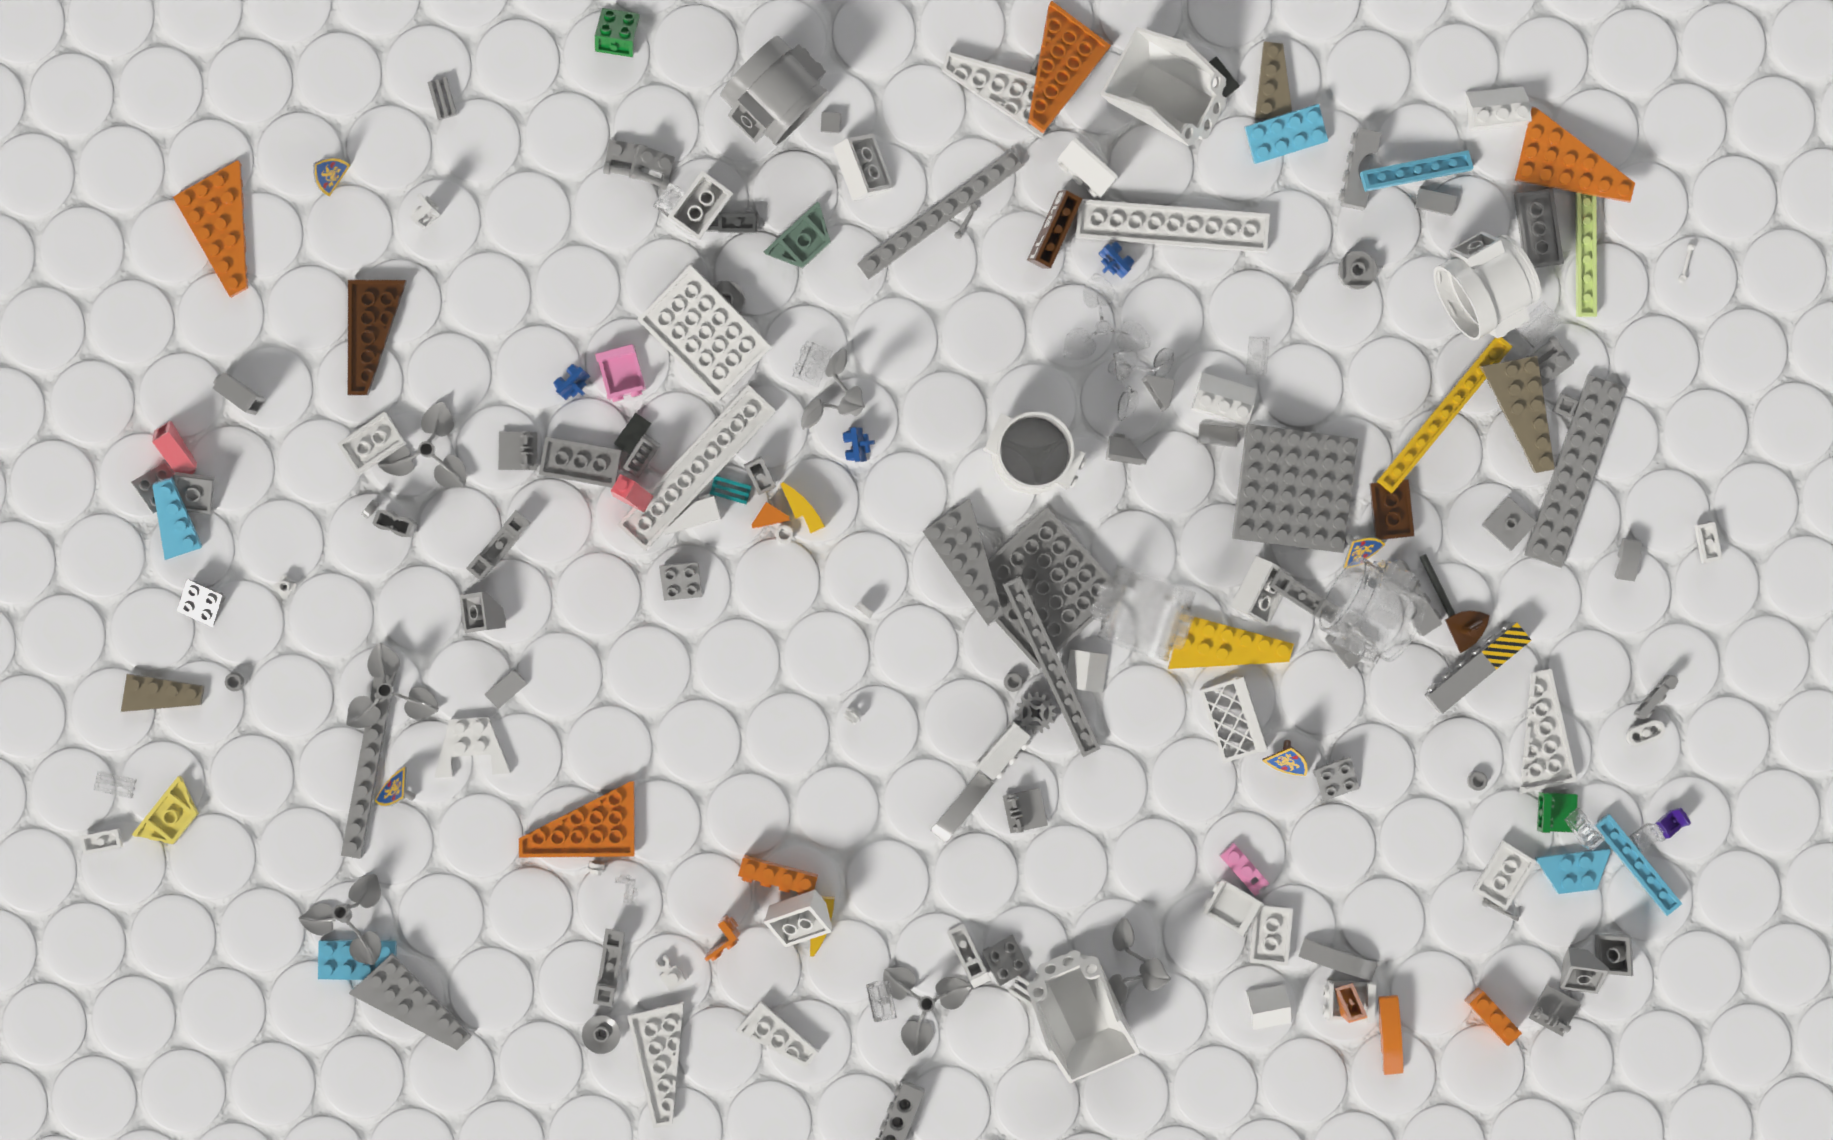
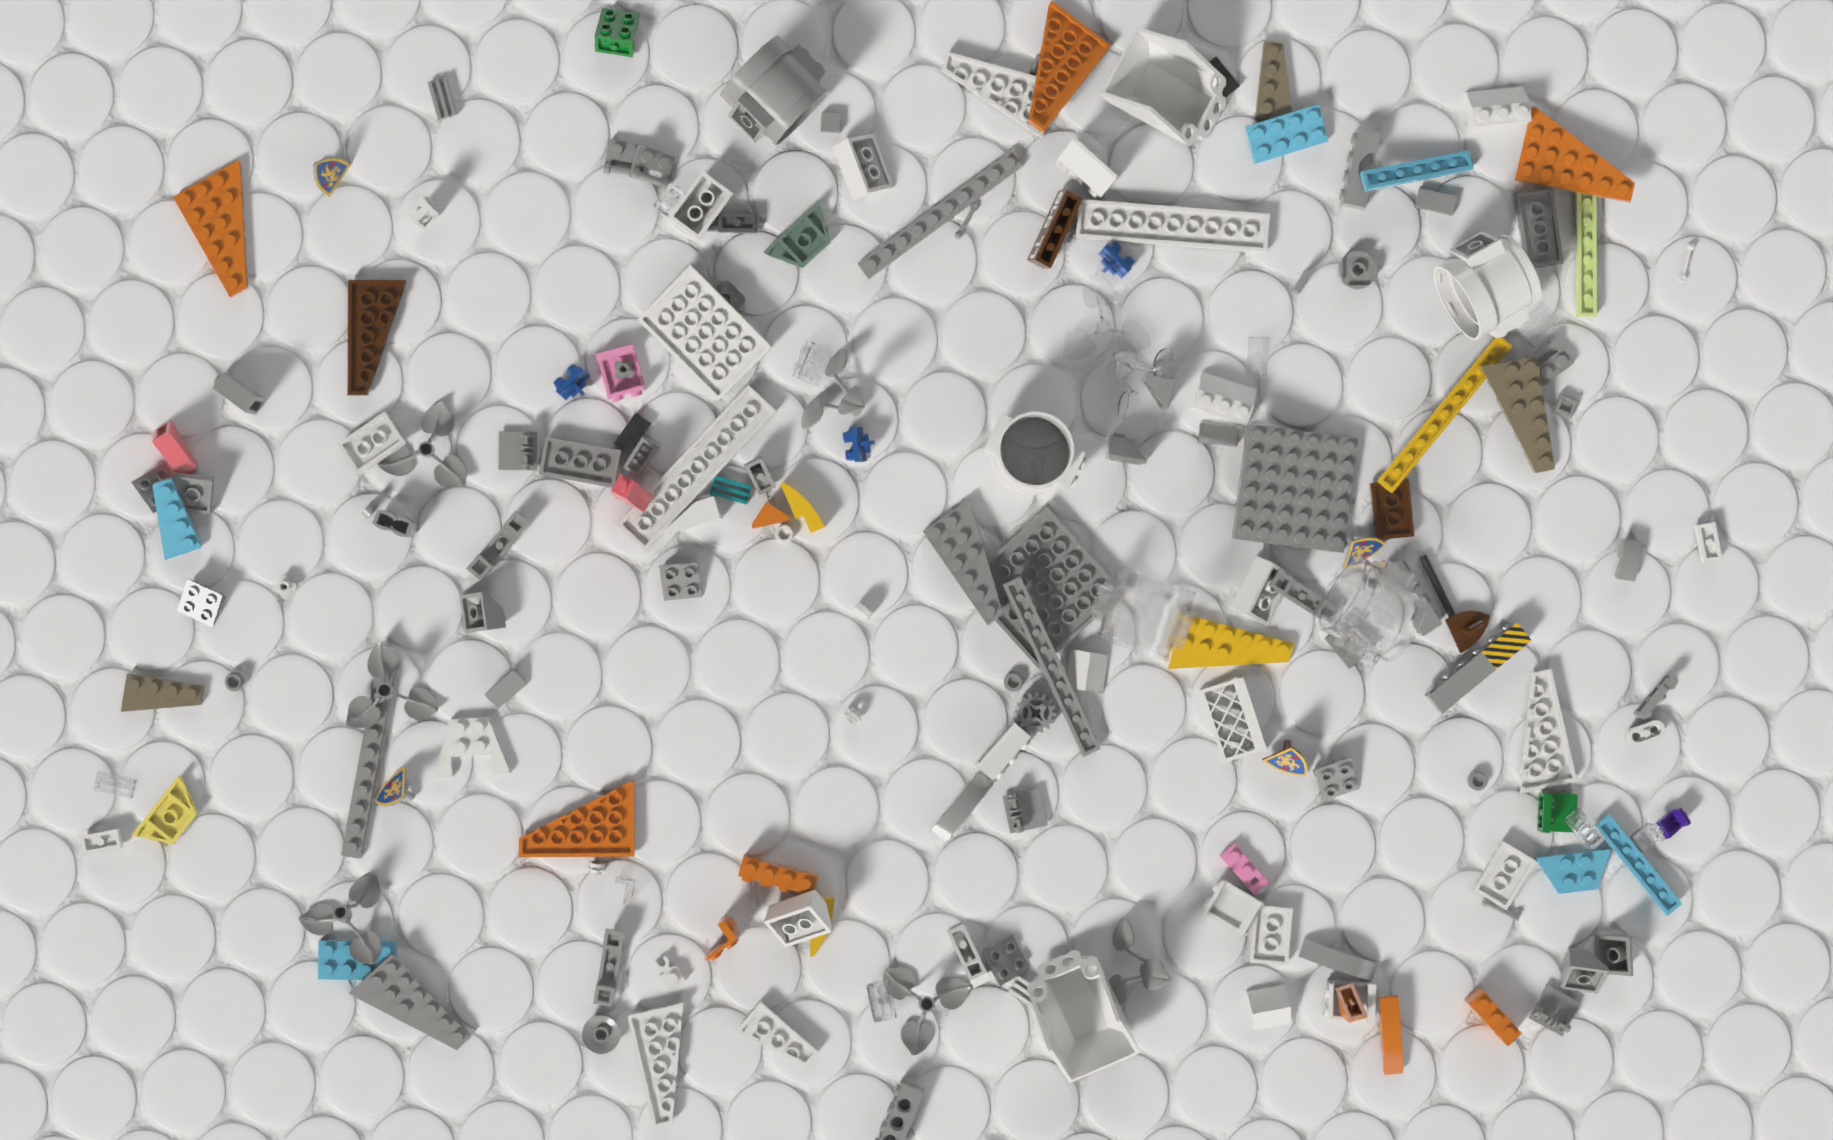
(627, 365): none -> light grey plate
(1509, 523): light grey plate -> none
(1574, 471): light grey plate -> none

